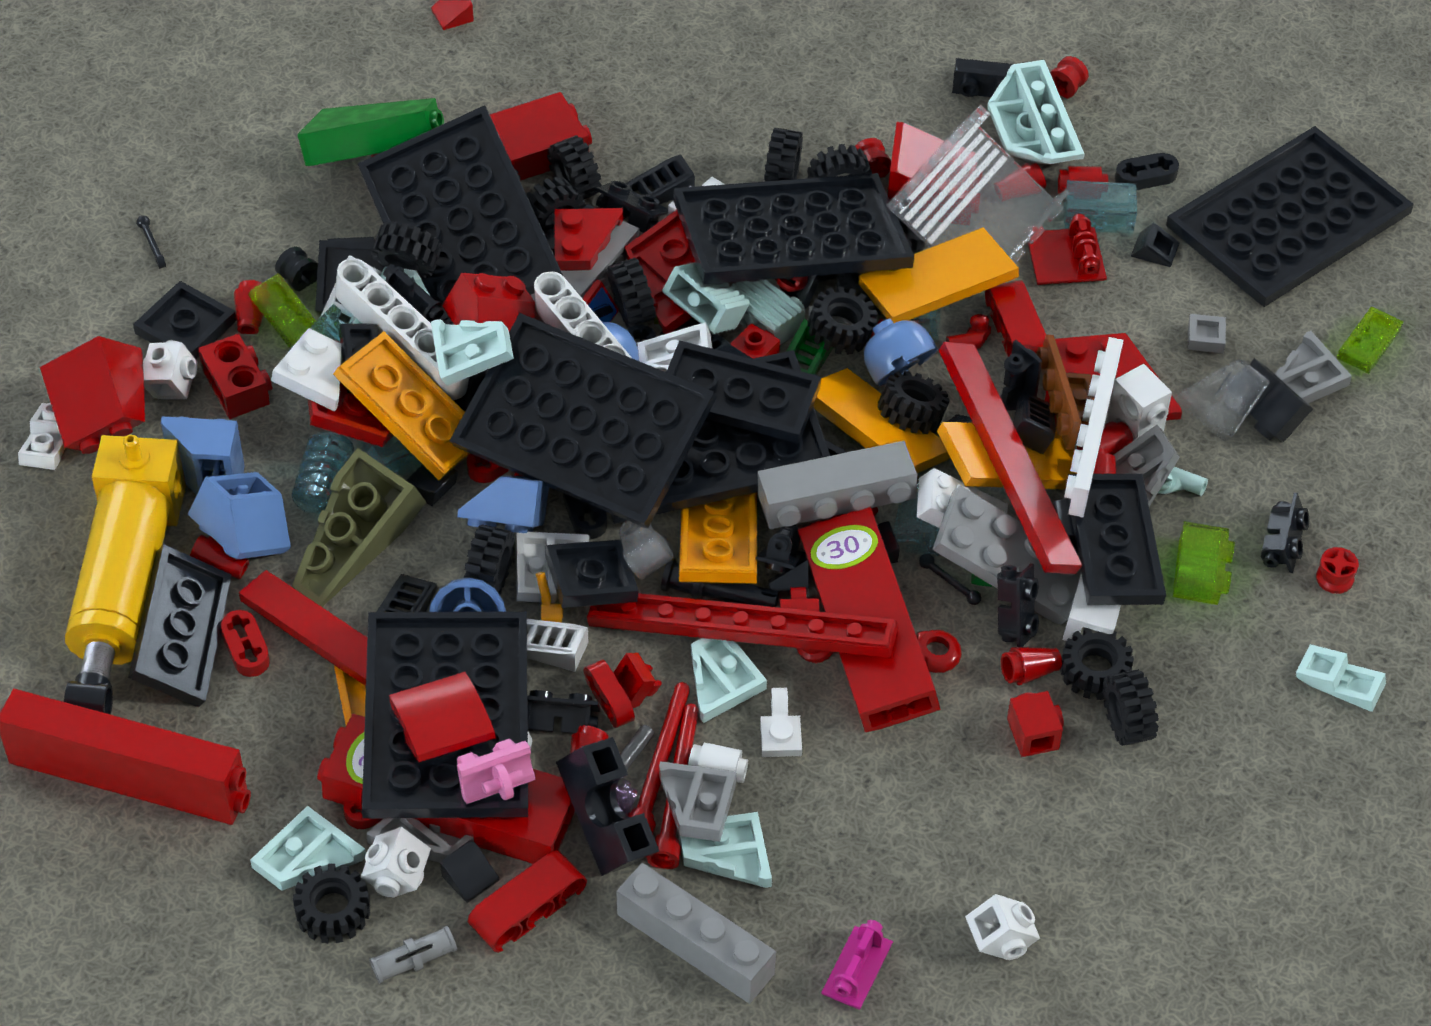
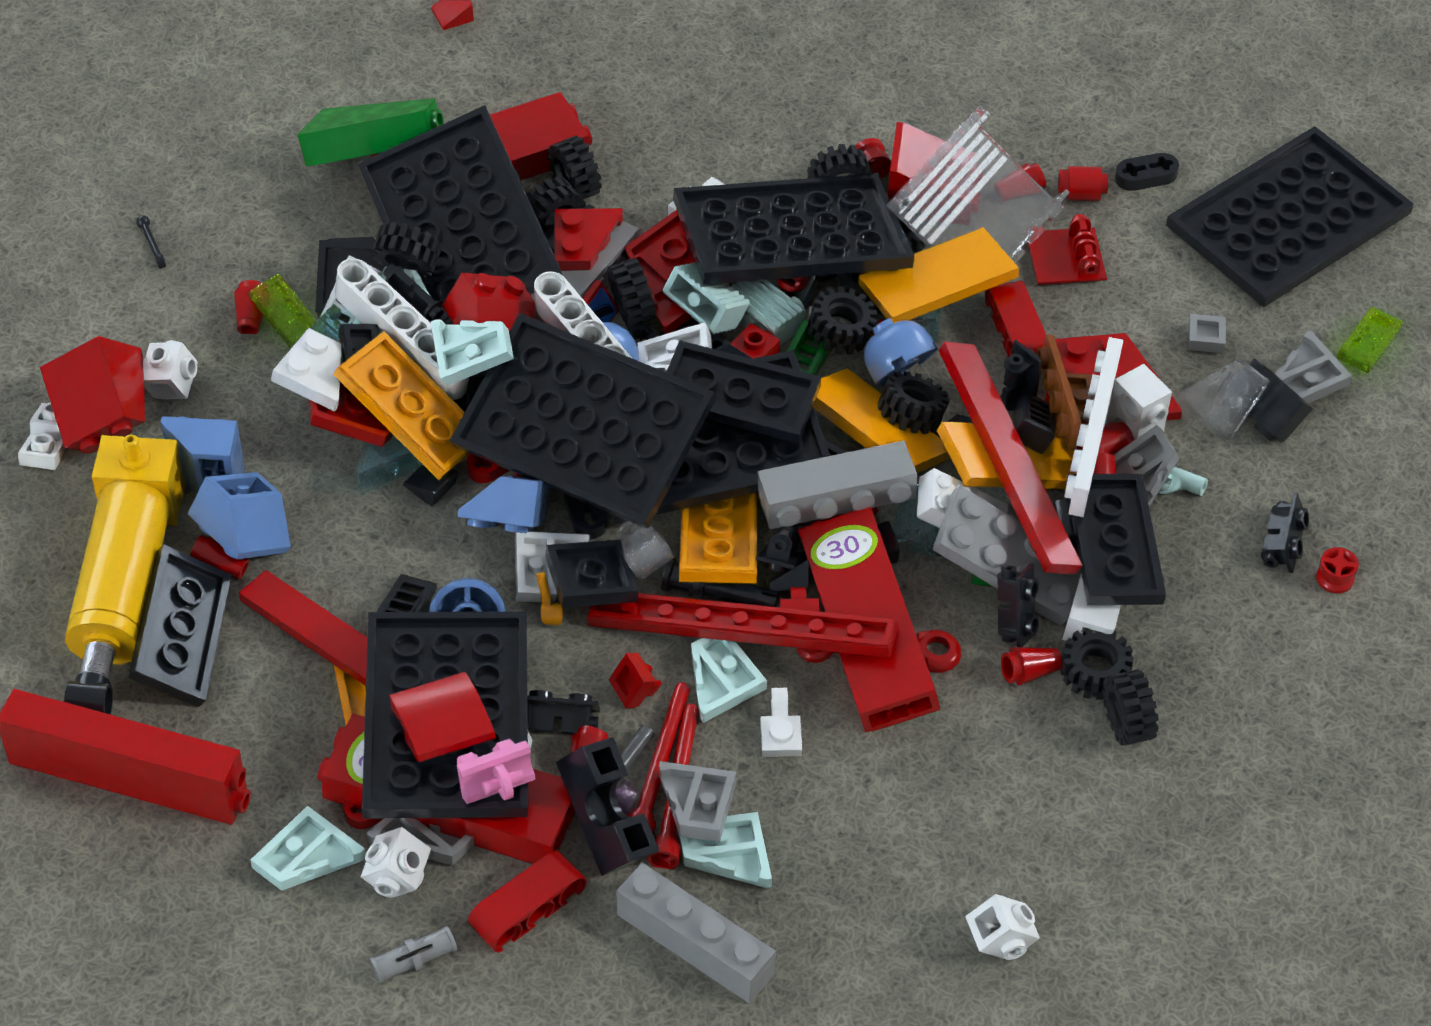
(185, 317): black plate -> none
(235, 375): red brick -> none
(237, 645): red beam -> none
(297, 268): black wheel -> none
(320, 463): clear light blue piece -> none
(333, 924): black tyre -> none
(359, 522): olive wedge -> none
(468, 871): black slope -> none
(490, 556): black tyre -> none
(555, 655): white slope -> none
(609, 693): red beam -> none
(642, 208): black hinge -> none
(665, 171): black slope -> none
(719, 758): white brick -> none
(783, 155): black tyre -> none
(858, 965): dark pink hinge -> none
(927, 561): black hinge -> none
(976, 334): red arm -> none
(978, 77): black bracket -> none
(1033, 117): light aqua wedge -> none
(1035, 723): red brick -> none
(1069, 76): red wheel -> none
(1106, 204): clear light blue hinge -> none
(1155, 246): black slope -> none
(1202, 563): clear neon green brick -> none
(1332, 674): light aqua slope -> none

